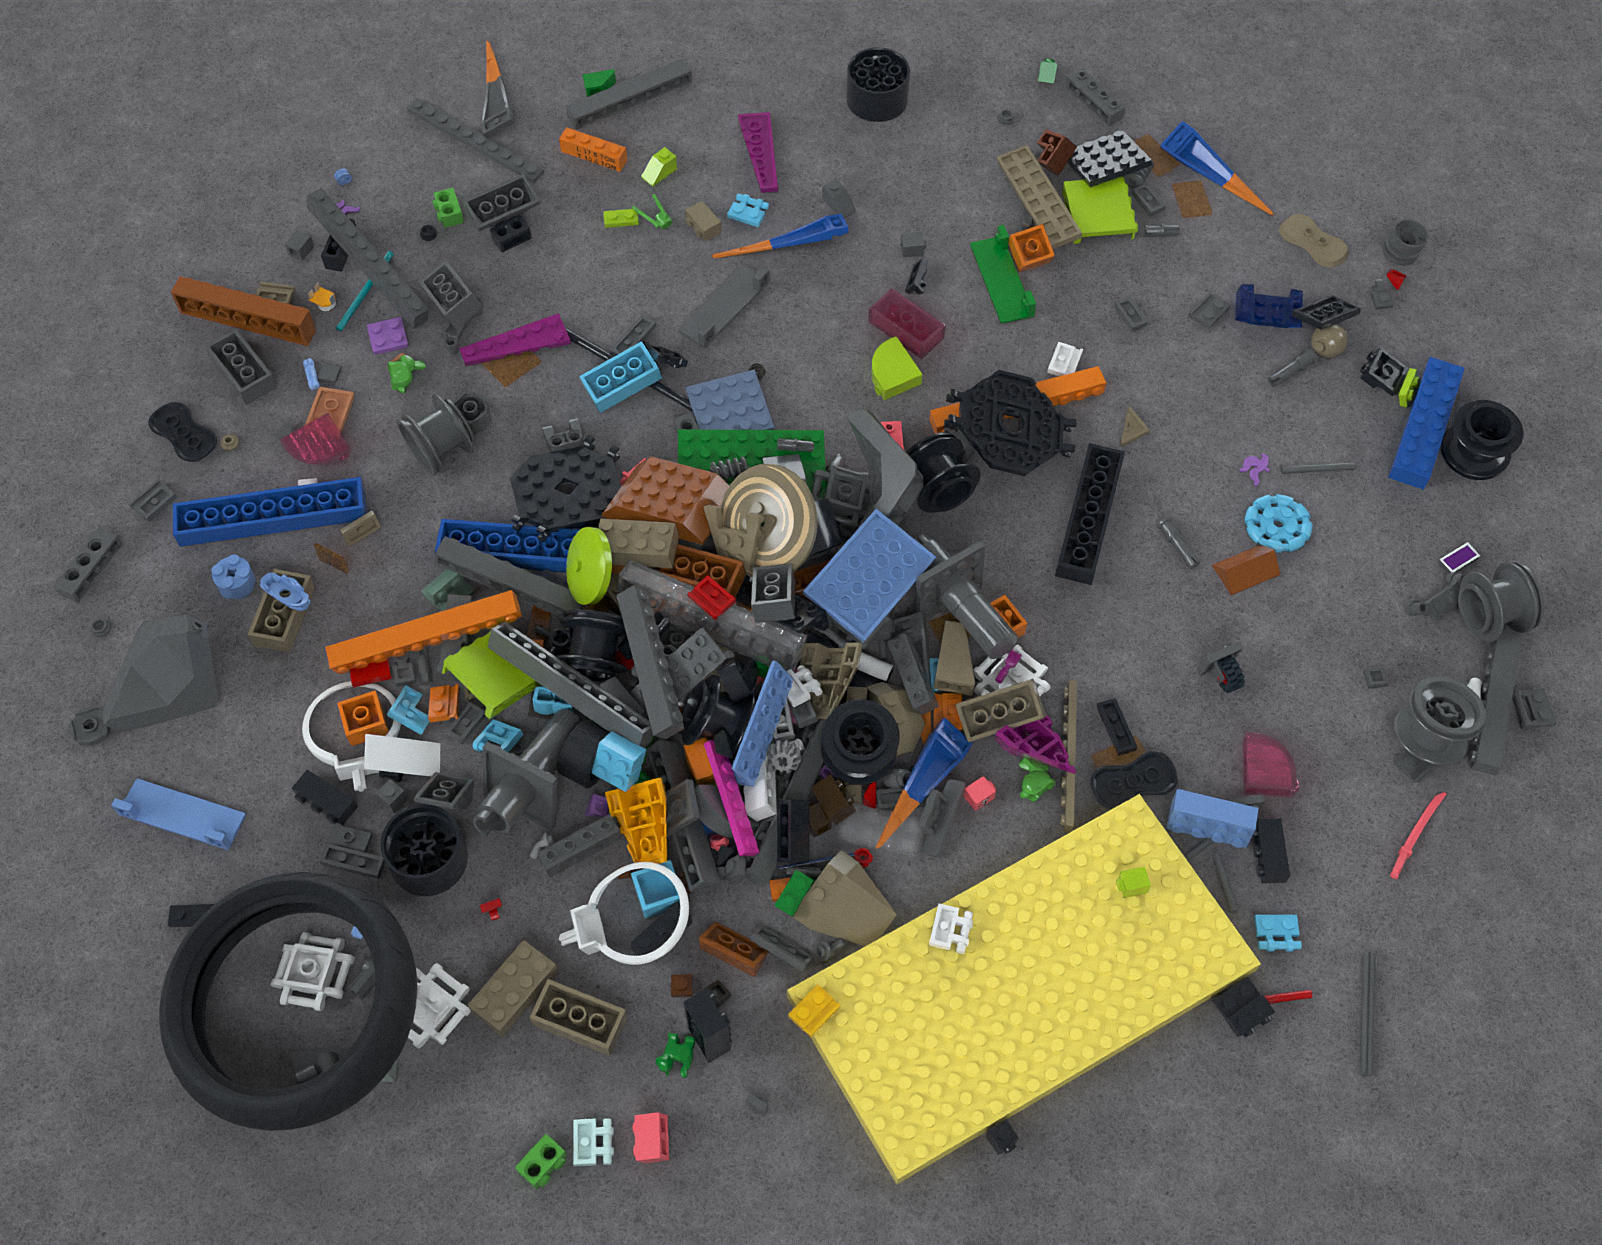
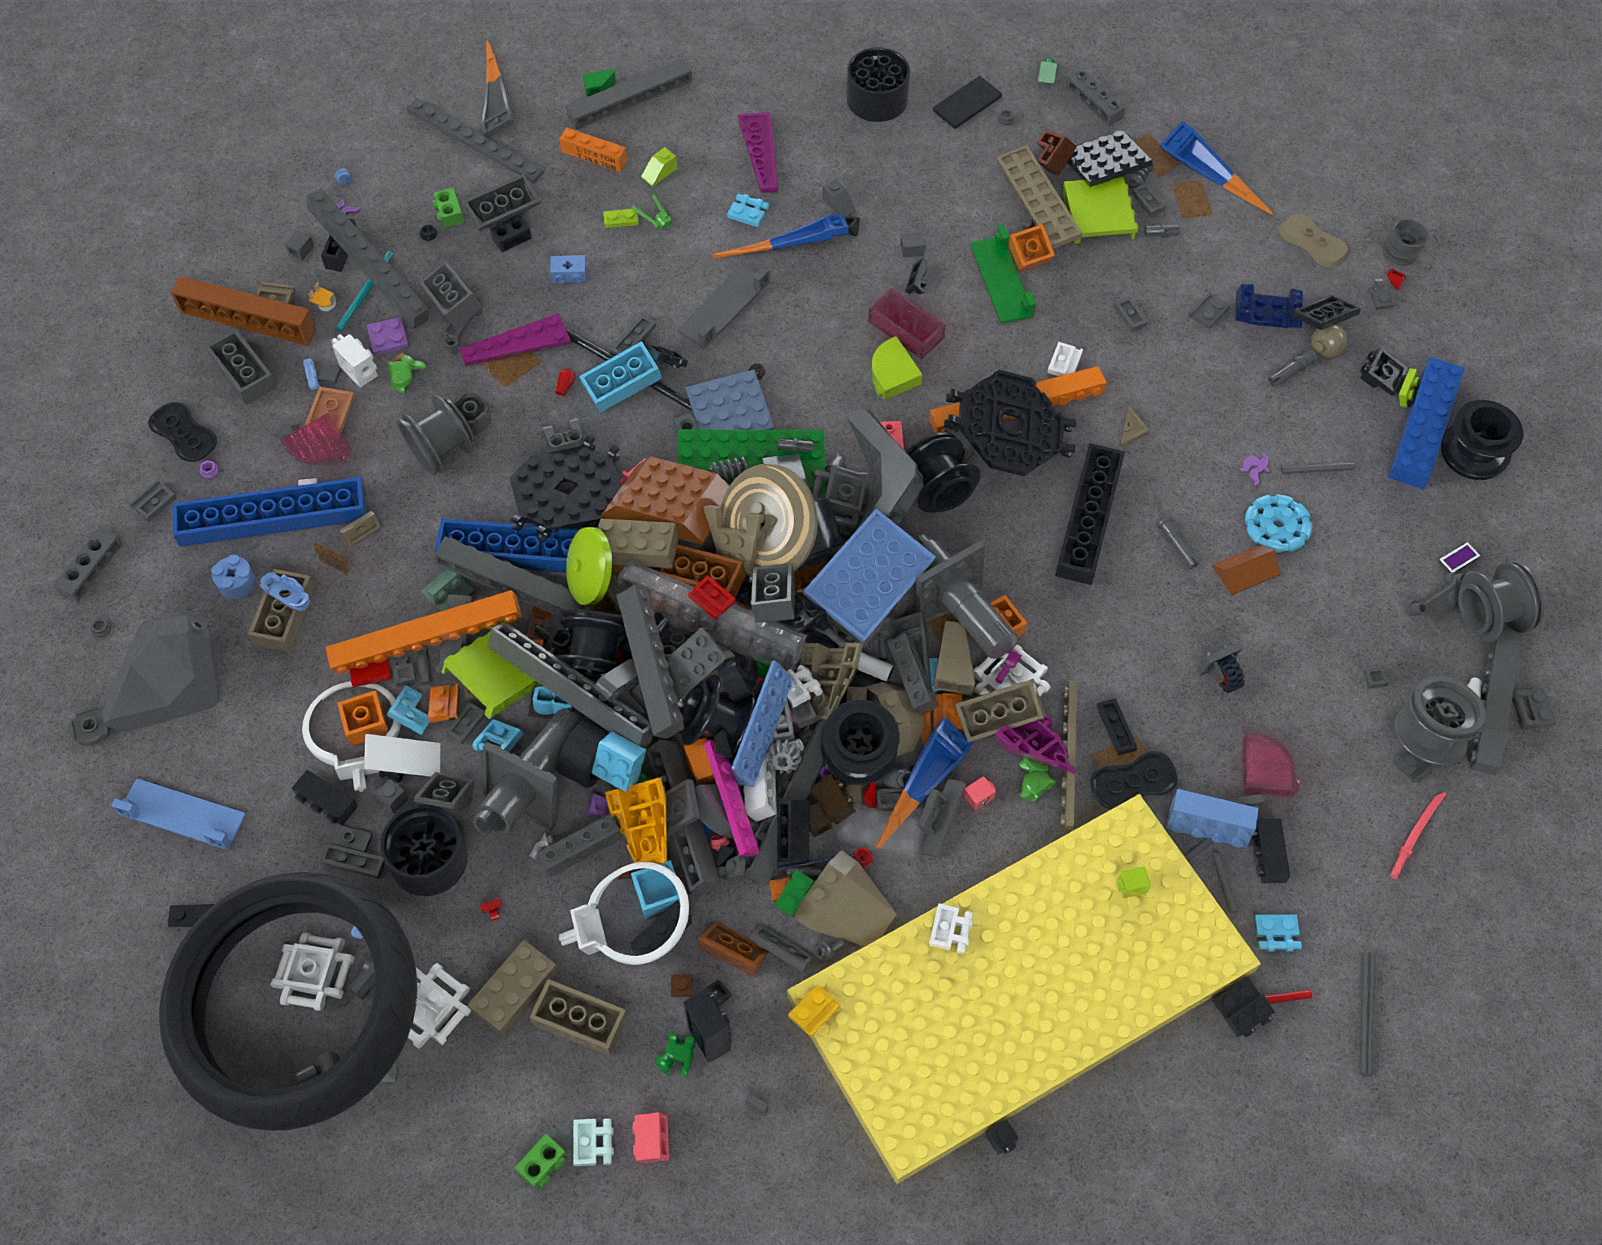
(206, 466): none -> medium lavender plate
(231, 445): dark tan plate -> none
(354, 359): none -> white brick
(565, 381): none -> red cone
(568, 269): none -> medium blue brick
(618, 680): none -> dark grey beam
(703, 221): dark tan brick -> none
(853, 225): none -> pearl dark grey slope
(967, 102): none -> black tile

